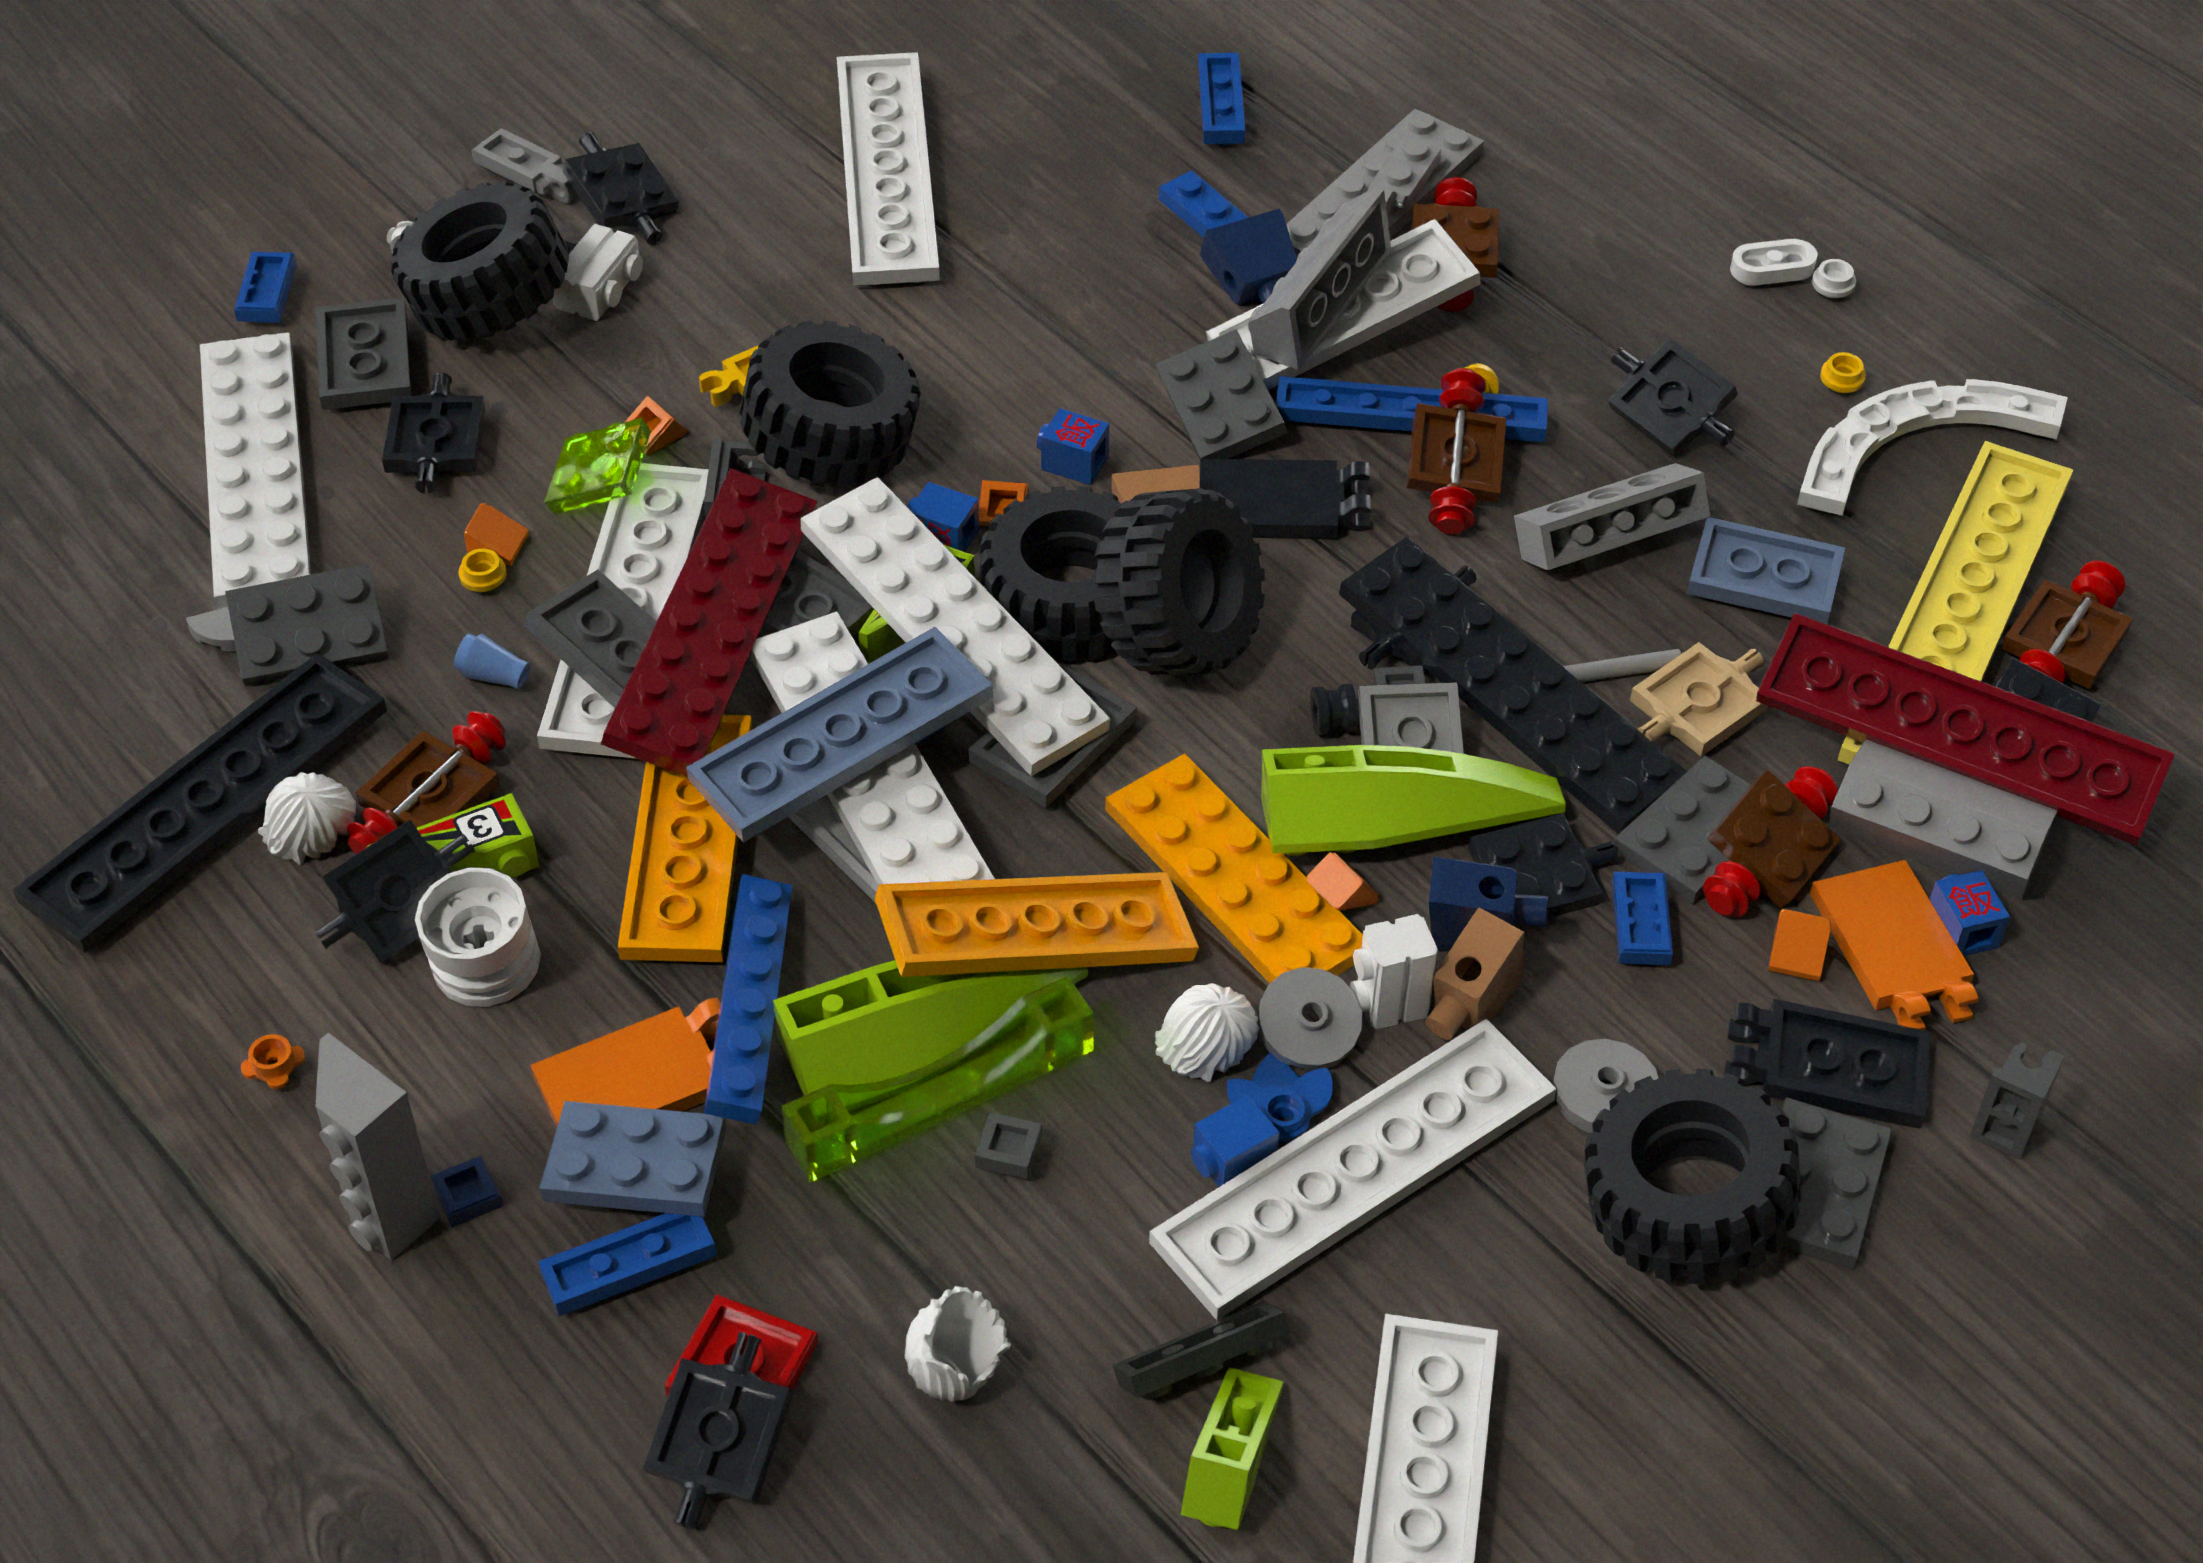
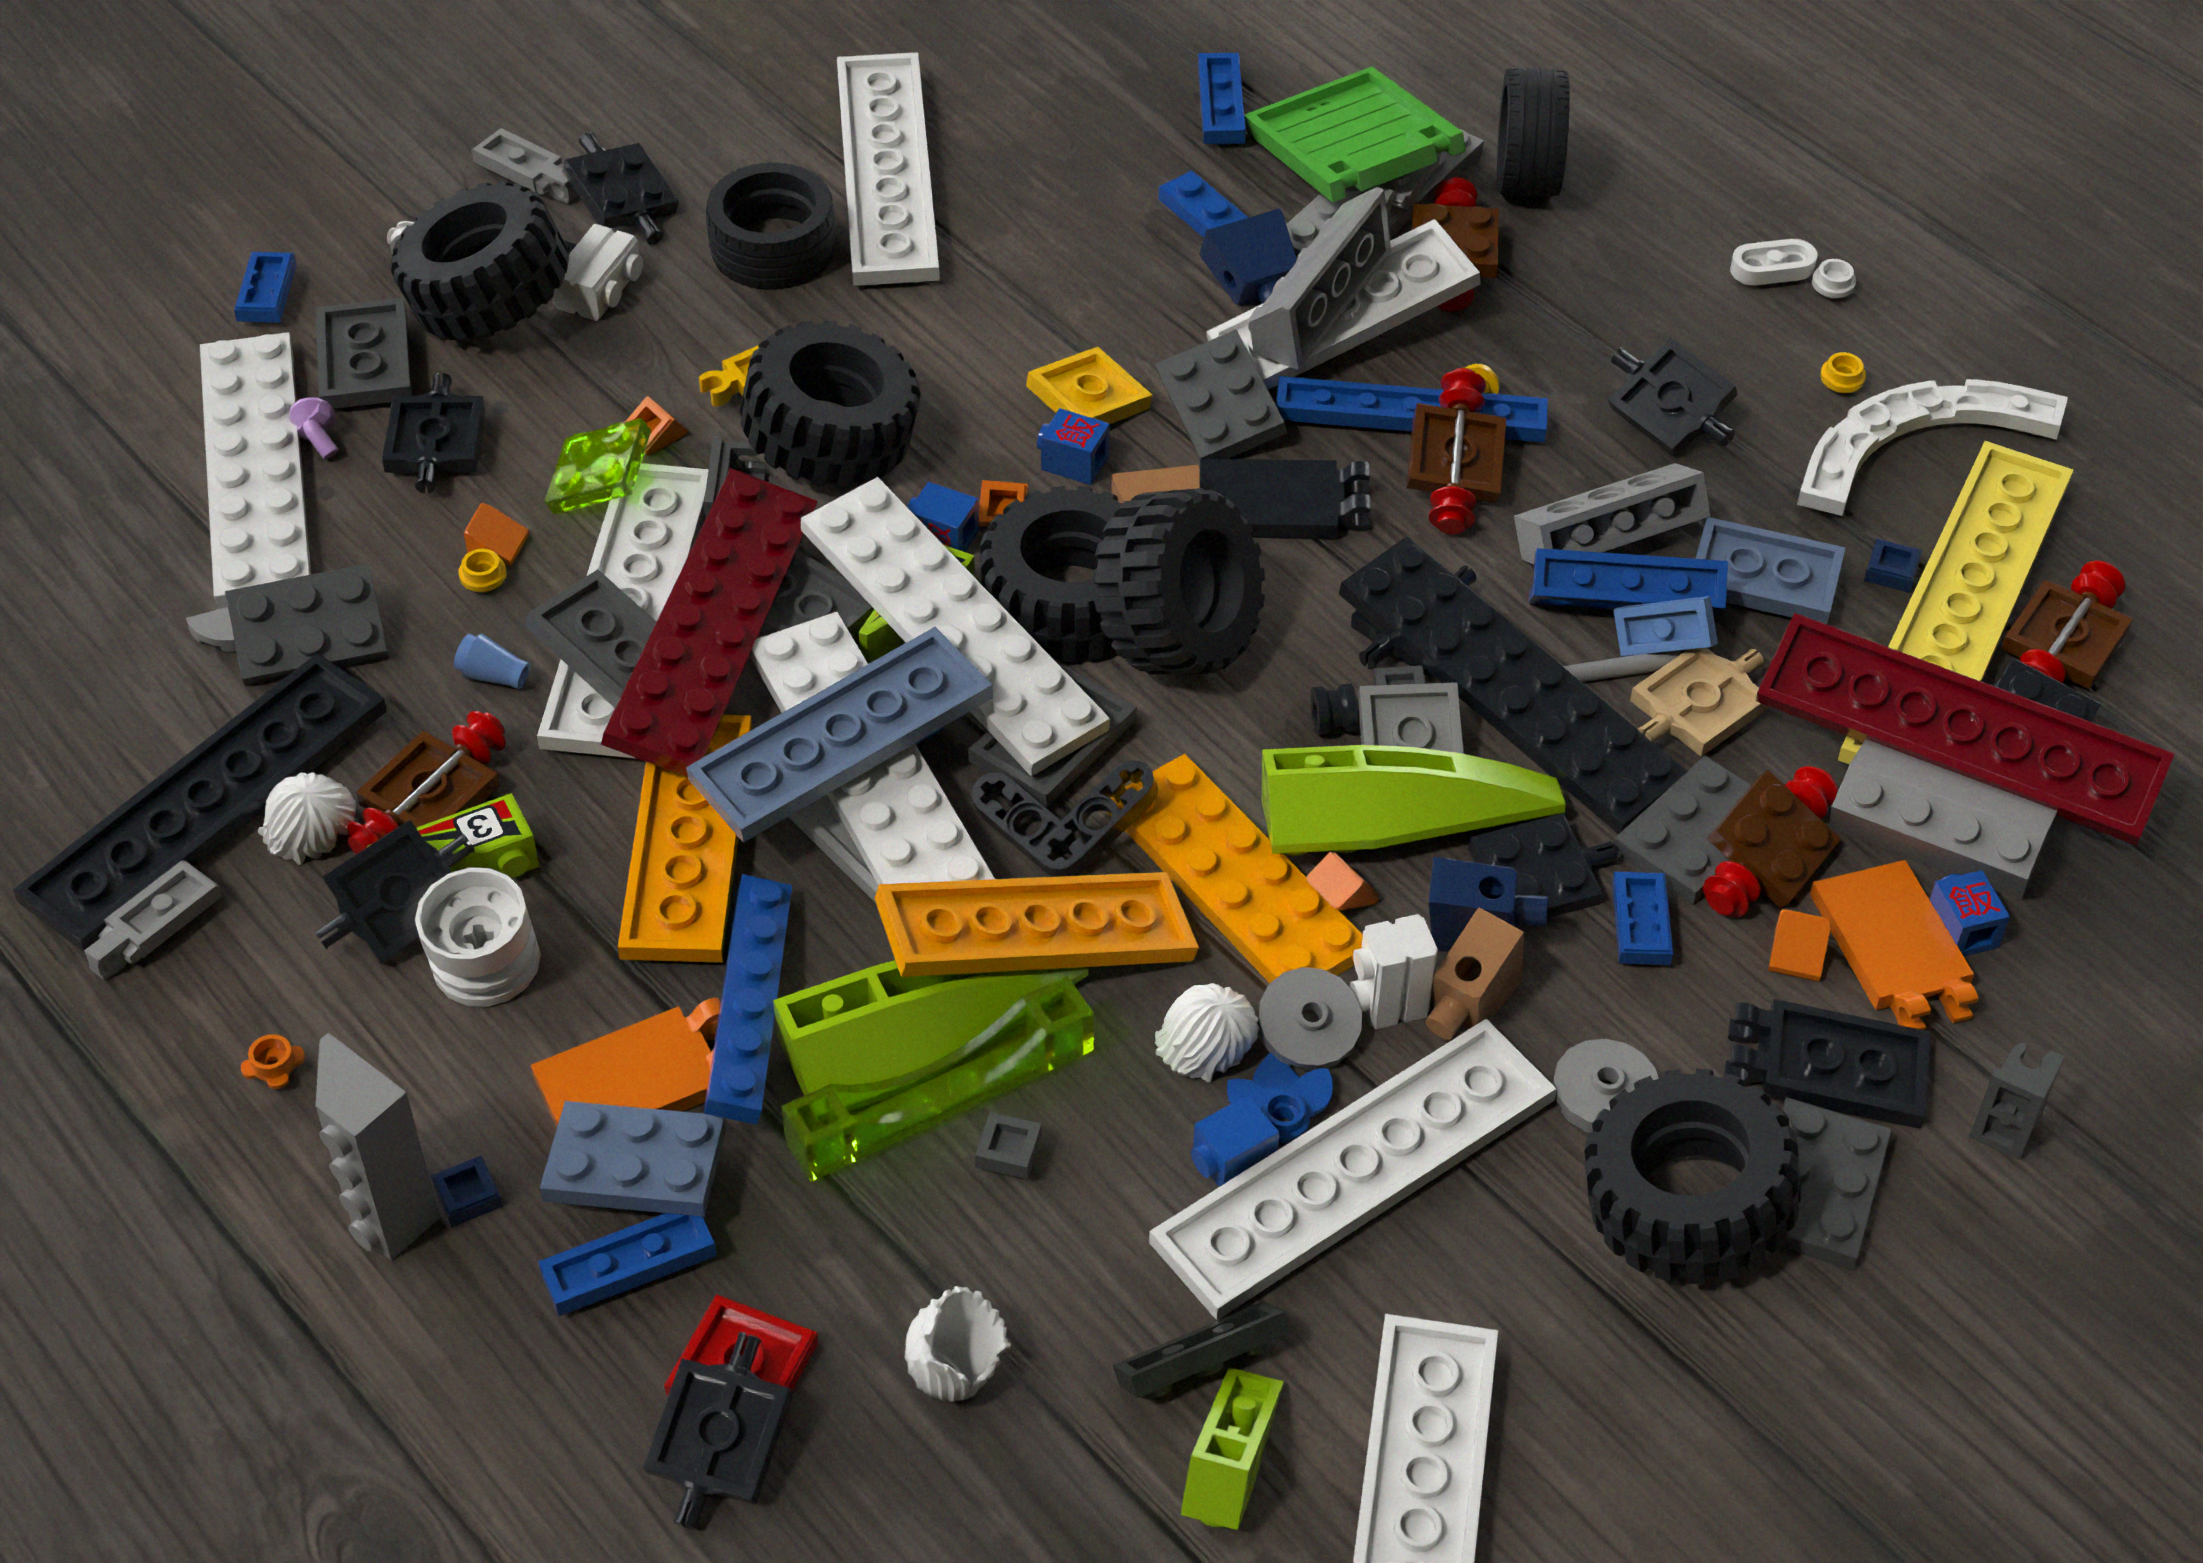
(151, 918): none -> light grey hinge
(312, 419): none -> lavender plate
(770, 193): none -> black tyre
(1058, 833): none -> black beam
(1090, 386): none -> yellow plate
(1353, 133): none -> bright green door
(1533, 132): none -> black tyre
(1622, 580): none -> blue fence
(1665, 626): none -> medium blue plate
(1893, 565): none -> dark blue tile

